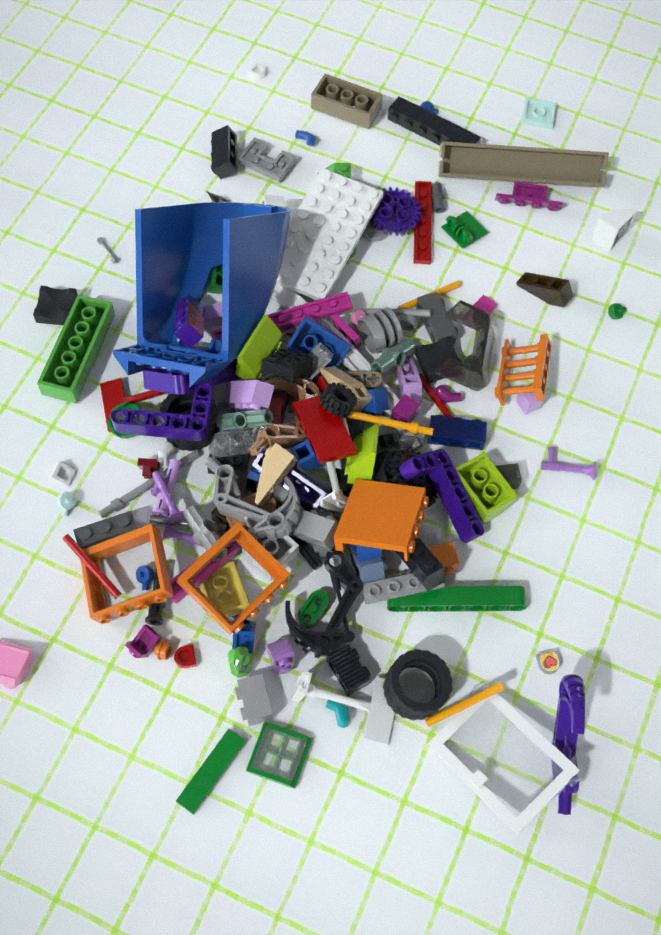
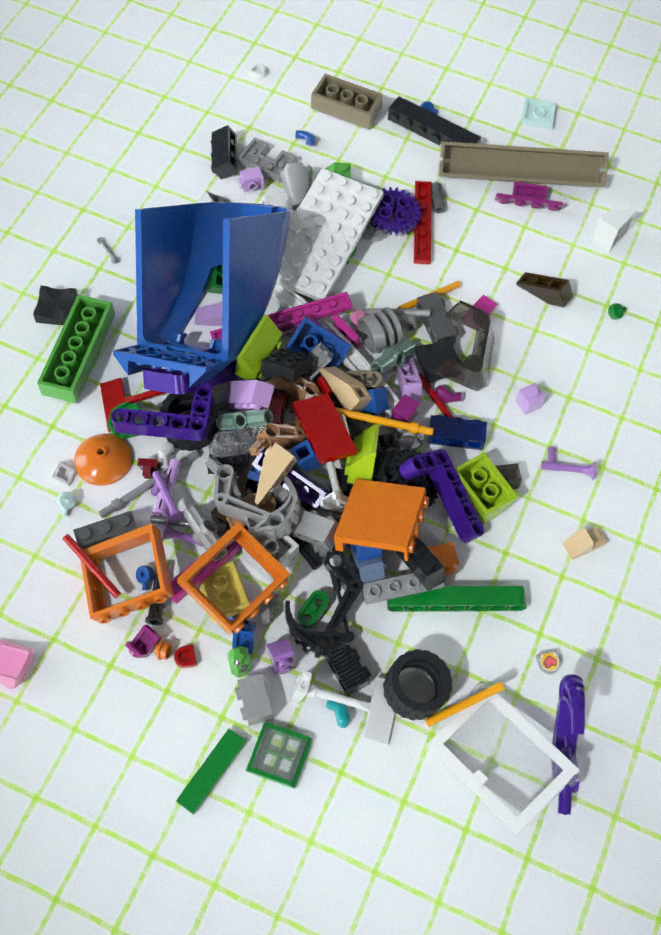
(103, 468): none -> orange dish
(189, 321): dark purple brick -> none
(251, 179): none -> lavender brick
(267, 610): none -> light grey bracket
(296, 182): none -> light grey cone
(338, 400): black tyre -> none
(464, 229): green hinge -> none
(539, 374): orange fence -> none
(584, 542): none -> tan slope

